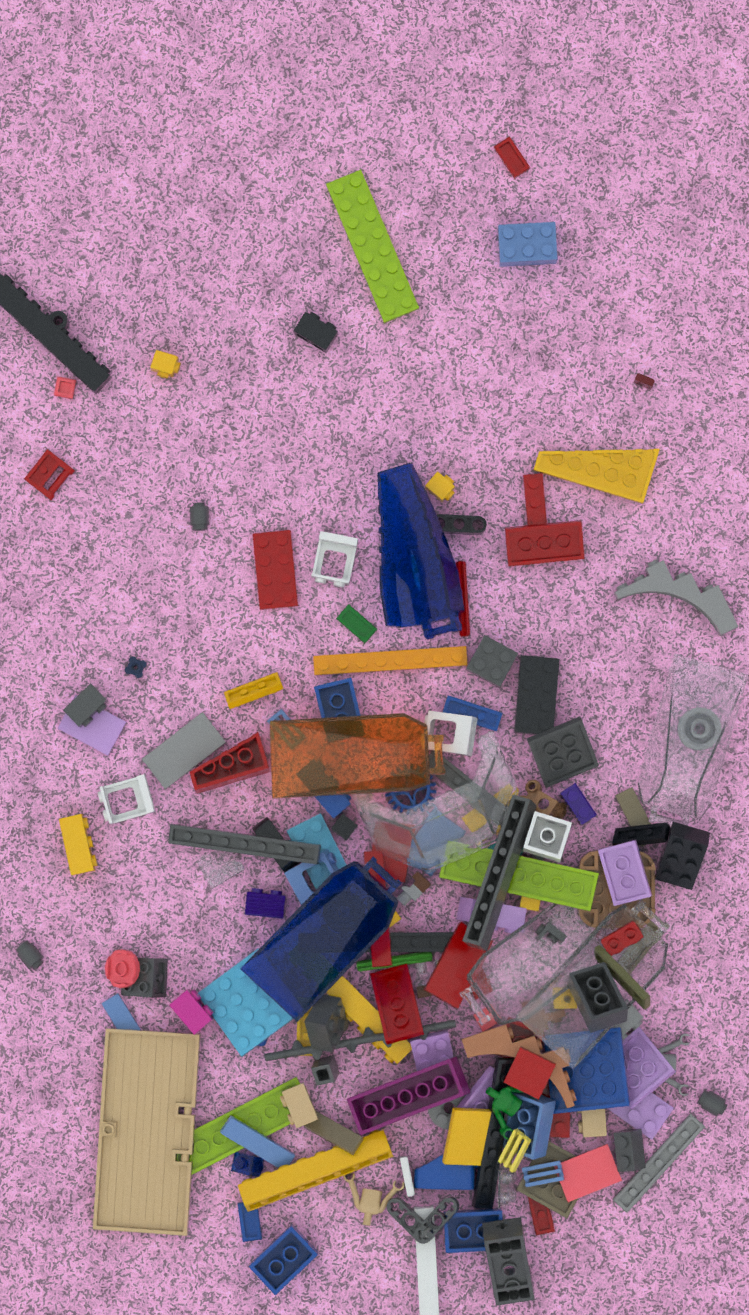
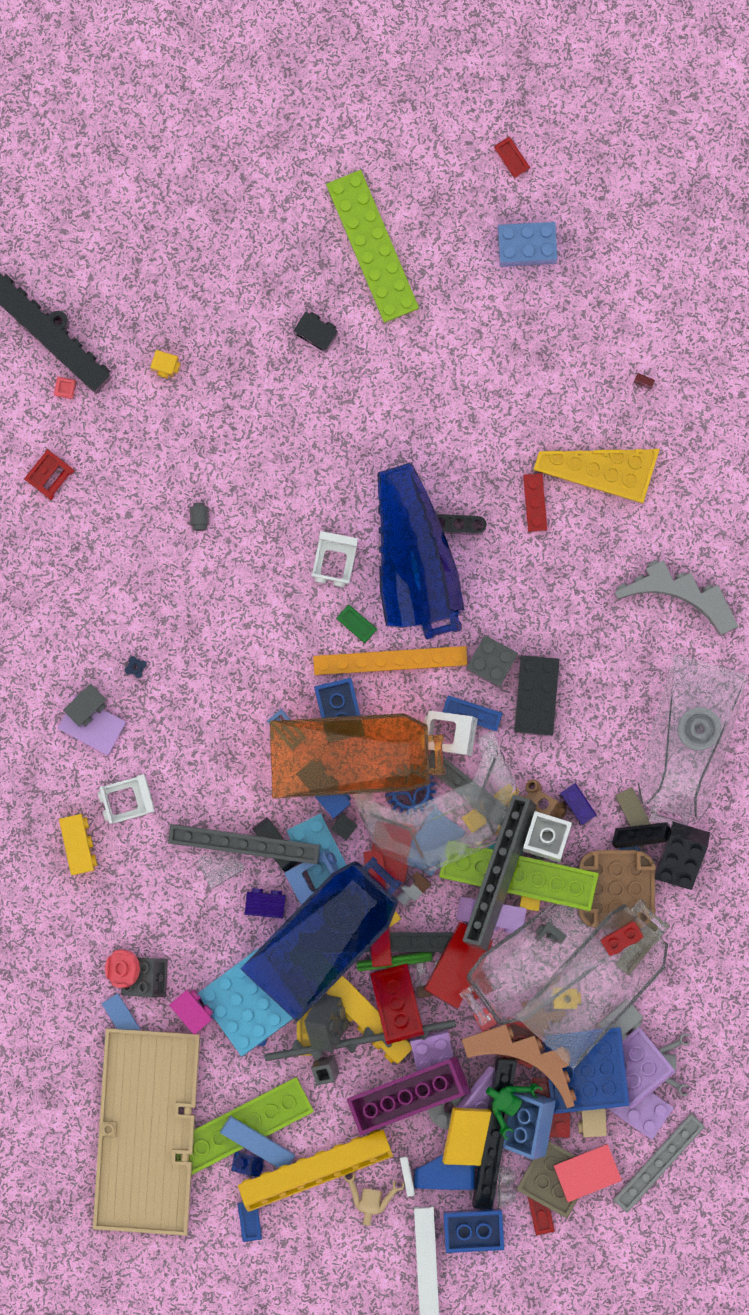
(30, 955): dark grey brick -> none
(184, 750): light grey tile -> none
(233, 765): red wedge -> none
(253, 690): yellow plate -> none
(275, 569): red plate -> none
(283, 1259): blue brick -> none
(299, 1105): tan brick -> none
(335, 1133): dark tan tile -> none
(420, 1224): dark grey beam -> none
(441, 487): yellow brick -> none
(464, 617): red axle -> none
(504, 1248): dark grey plate -> none
(507, 1161): light yellow tile -> none
(527, 1176): medium blue tile -> none
(529, 1072): red tile -> none
(544, 543): red plate -> none
(562, 752): dark grey plate -> none
(597, 997): dark grey brick -> none
(623, 977): olive tile -> none
(625, 872): lavender plate -> none
(629, 1150): dark grey brick -> none
(712, 1103): dark grey brick -> none

